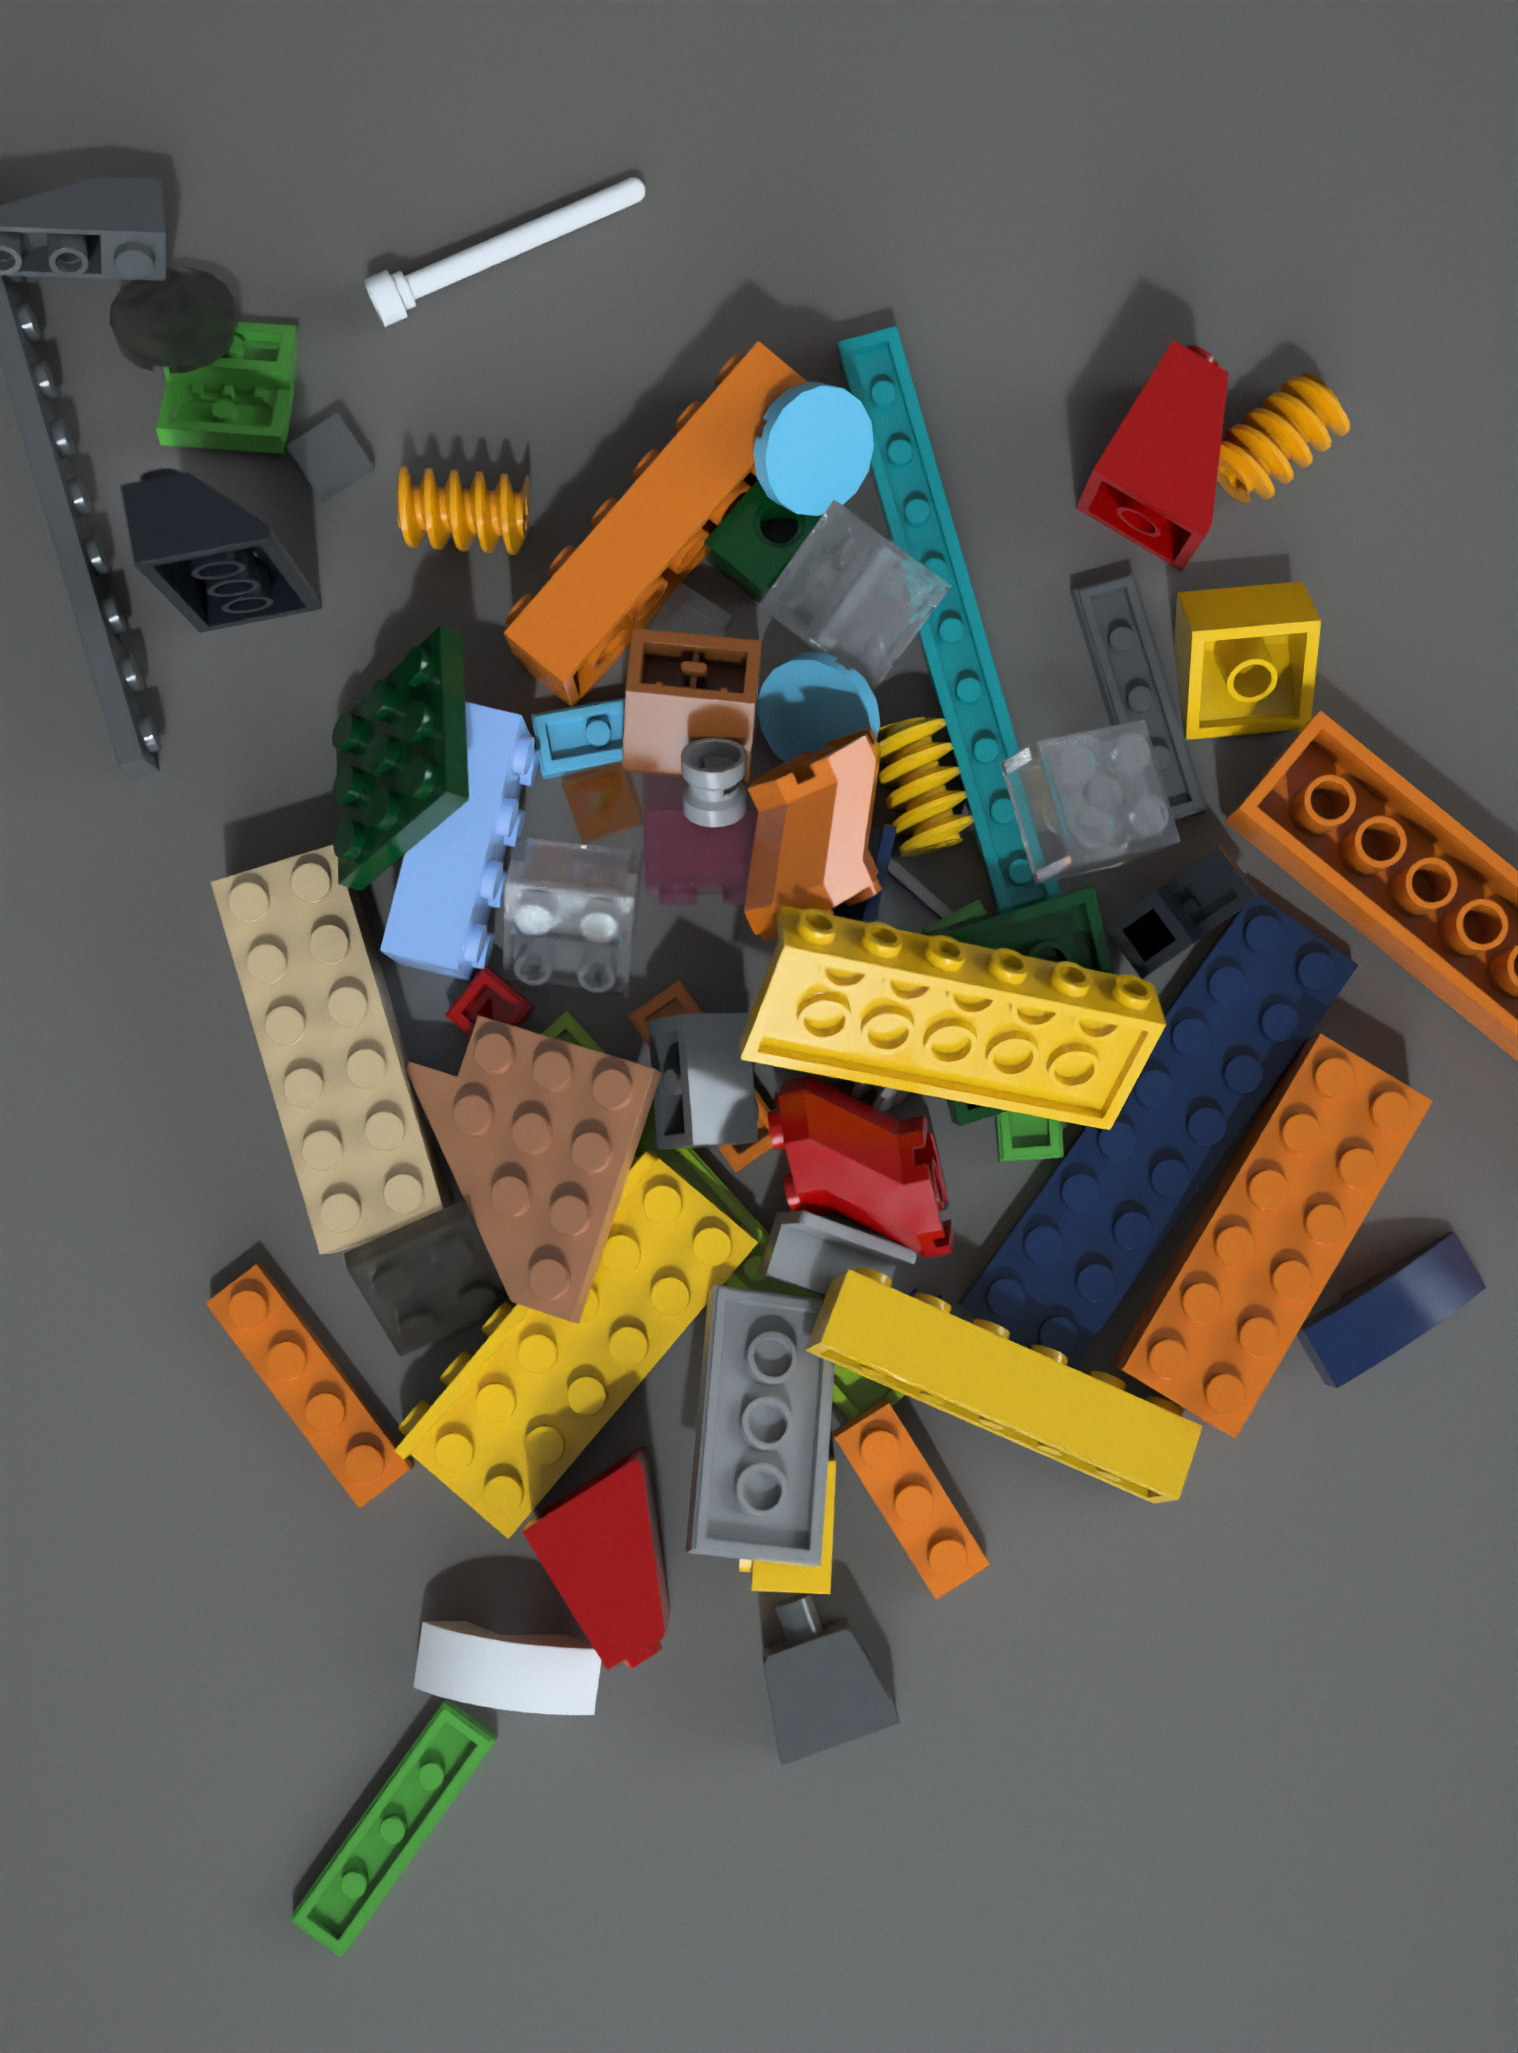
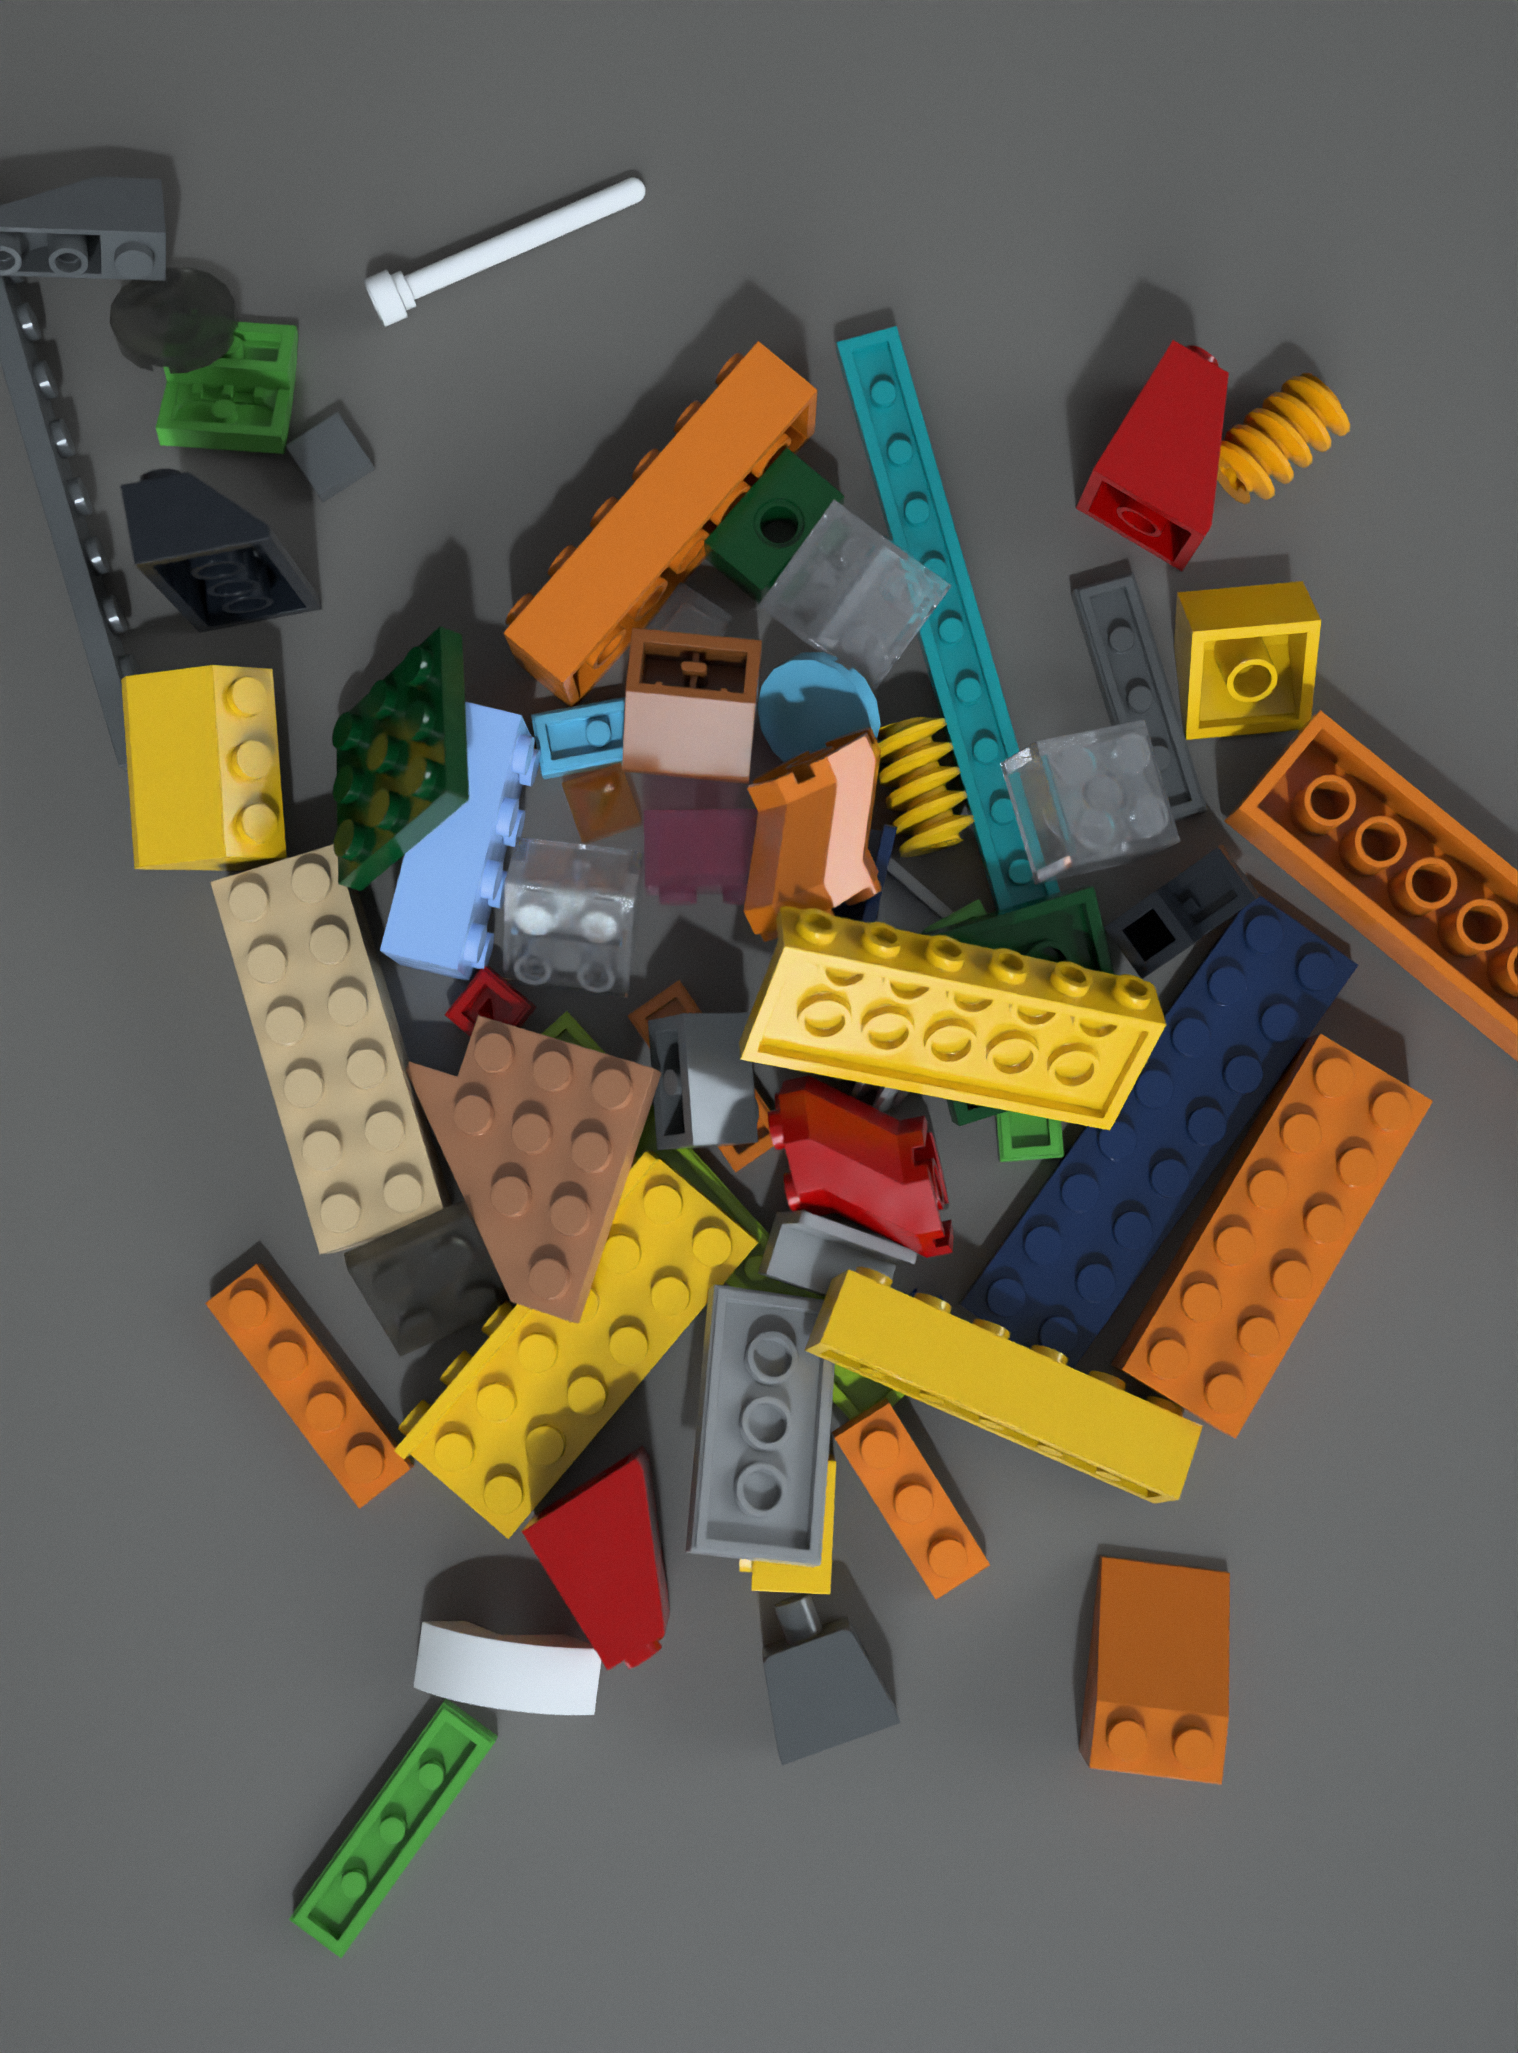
(203, 769): none -> yellow slope
(462, 511): light orange piece -> none
(713, 777): light grey wheel -> none
(813, 448): medium azure tile -> none
(1158, 1671): none -> orange slope
(1389, 1310): dark blue slope -> none

